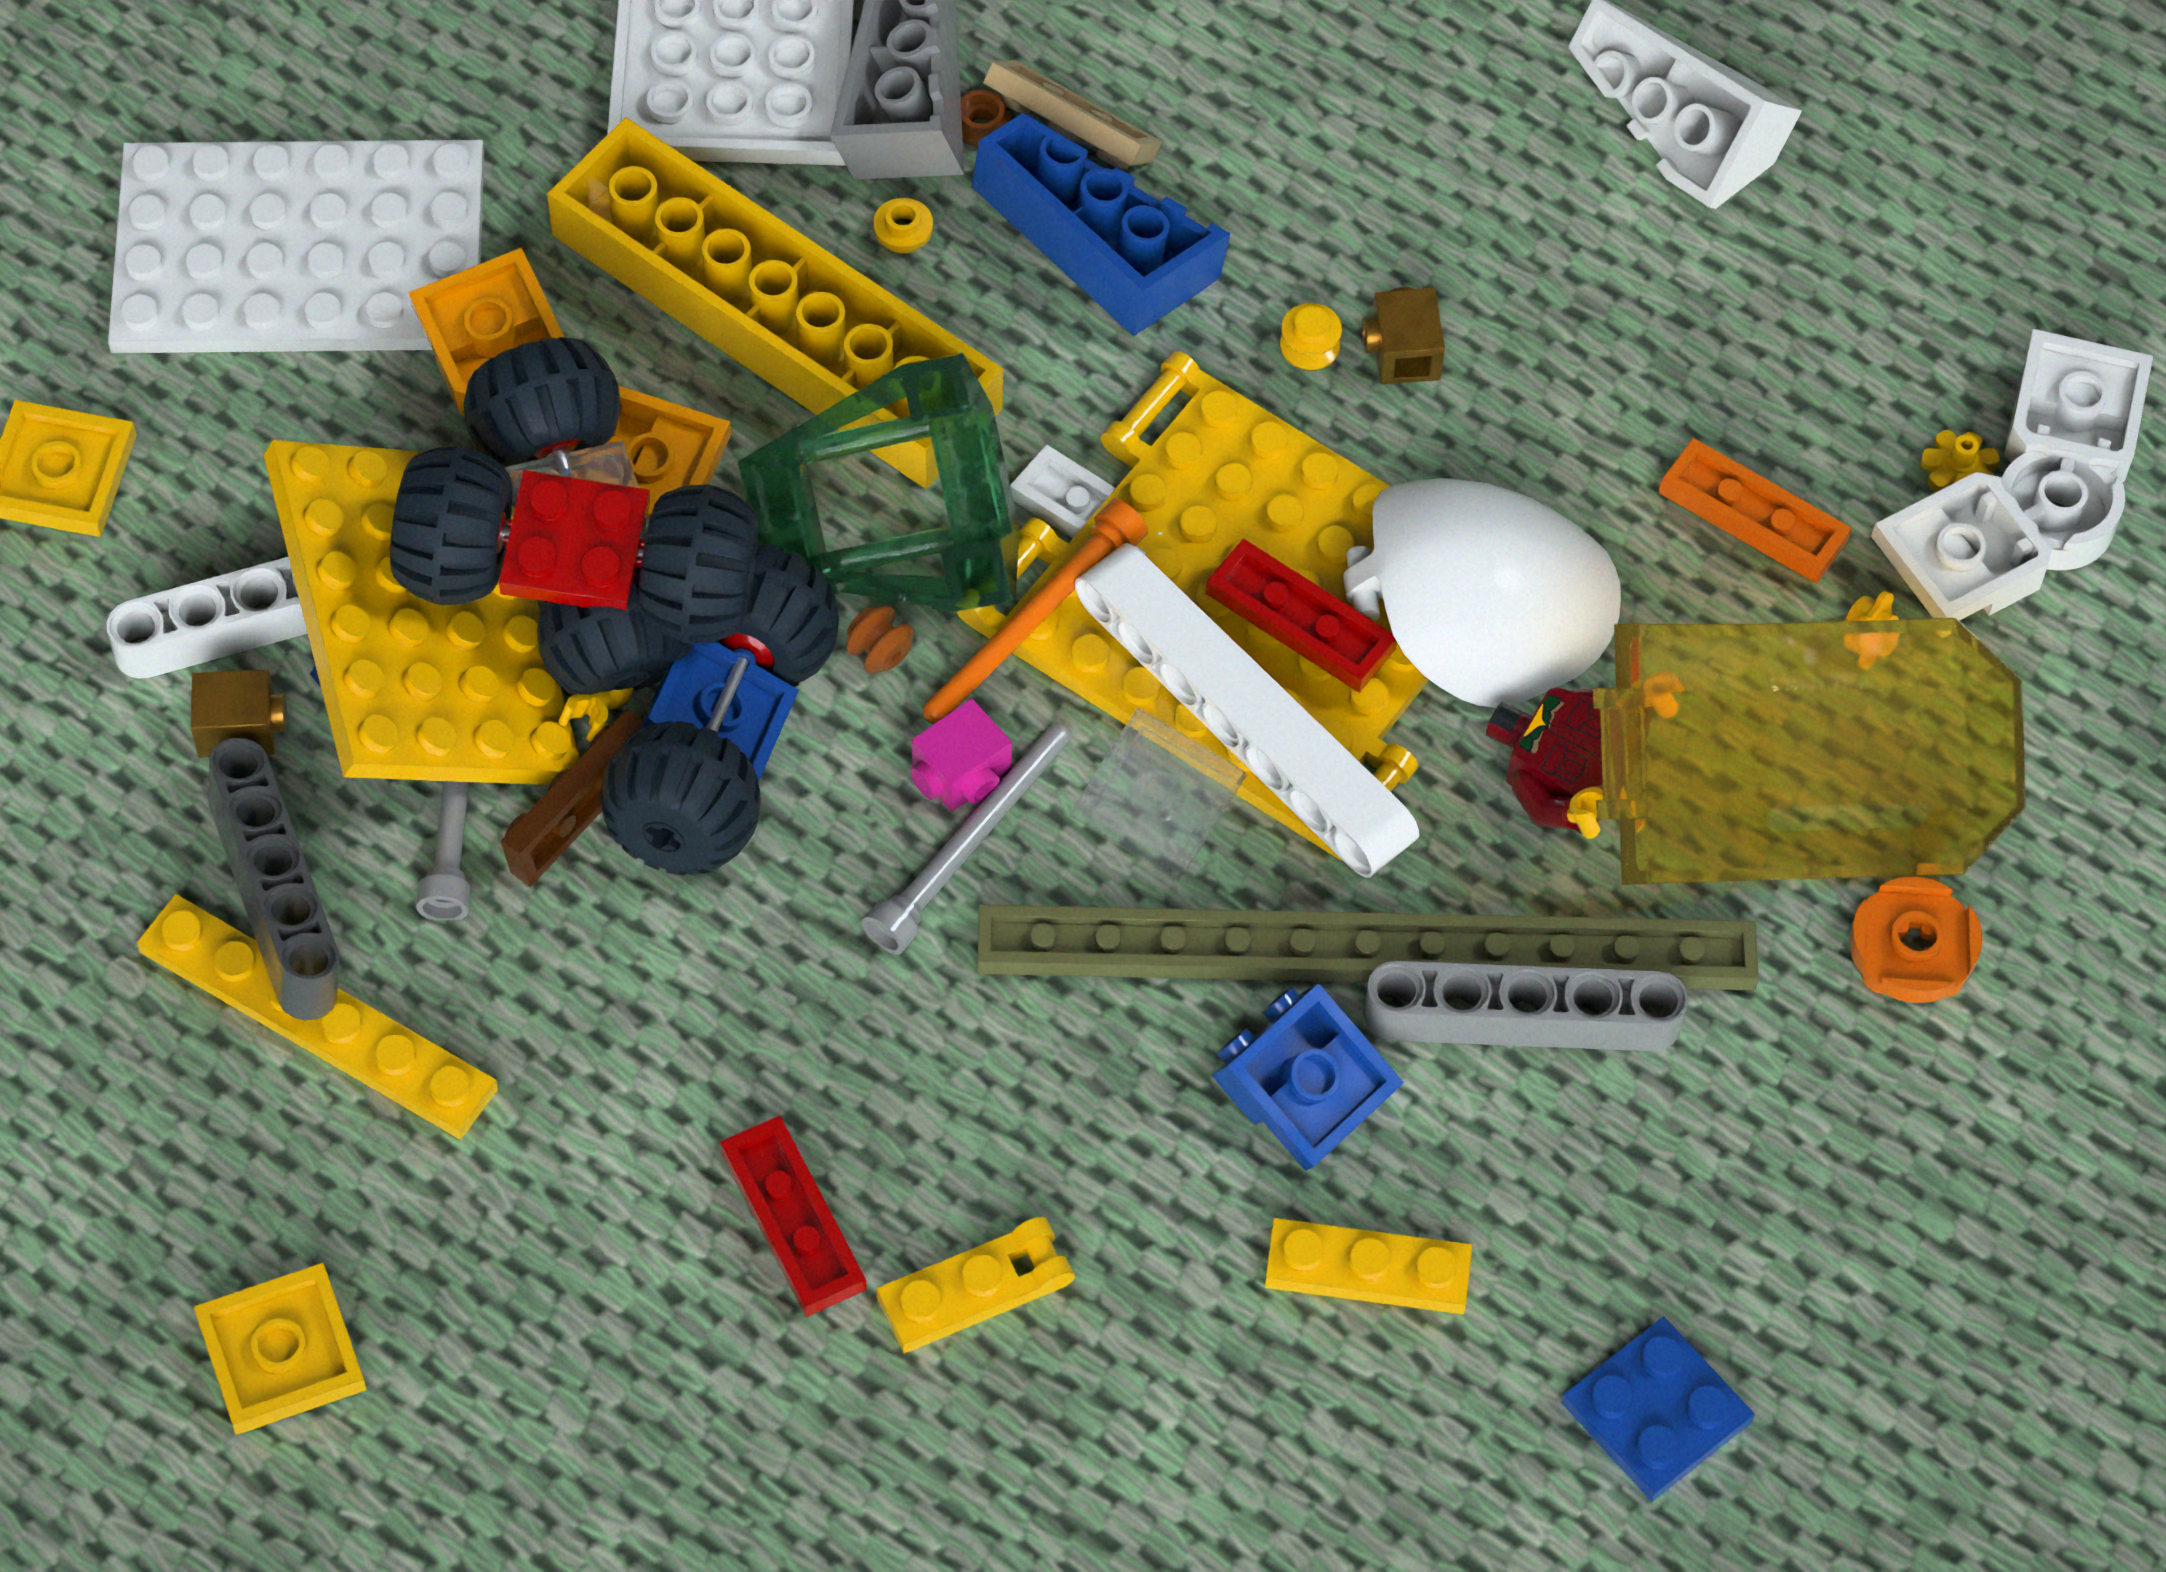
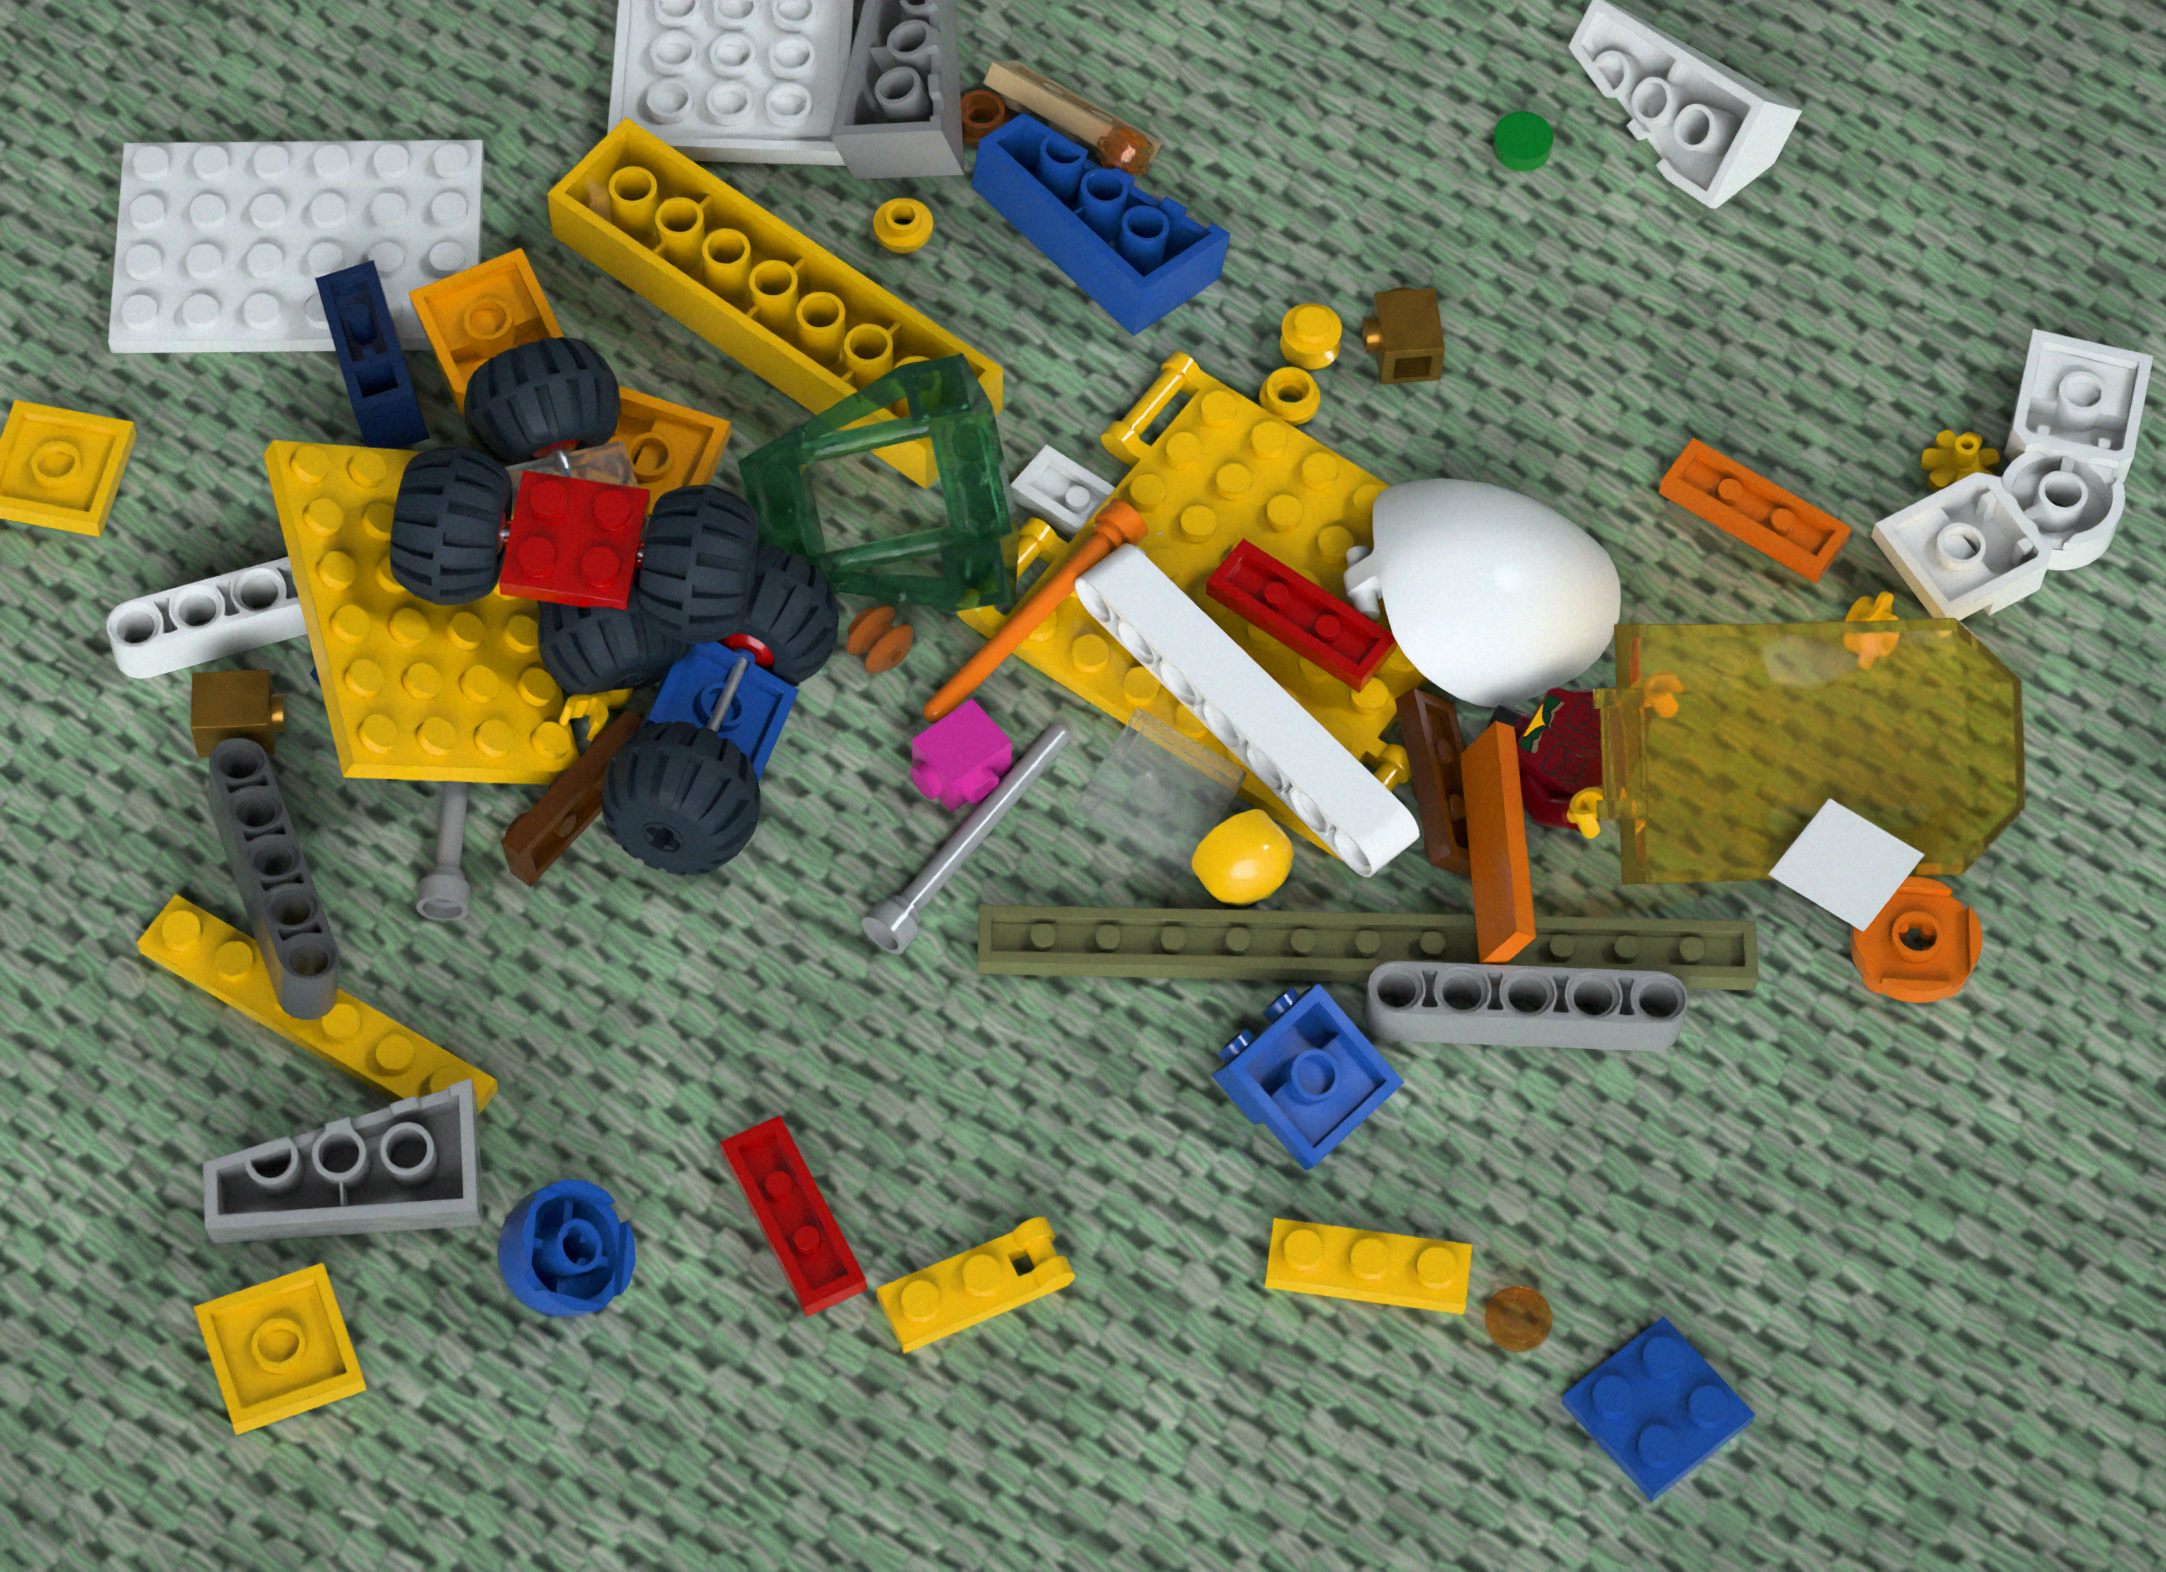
(356, 1175): none -> light grey wedge
(372, 358): none -> dark blue slope
(566, 1250): none -> blue cylinder
(1125, 150): none -> clear orange plate
(1244, 858): none -> yellow hair
(1290, 382): none -> yellow plate
(1433, 750): none -> reddish brown plate
(1497, 845): none -> orange tile
(1518, 1319): none -> clear orange plate
(1522, 141): none -> green tile
(1846, 864): none -> white sticker

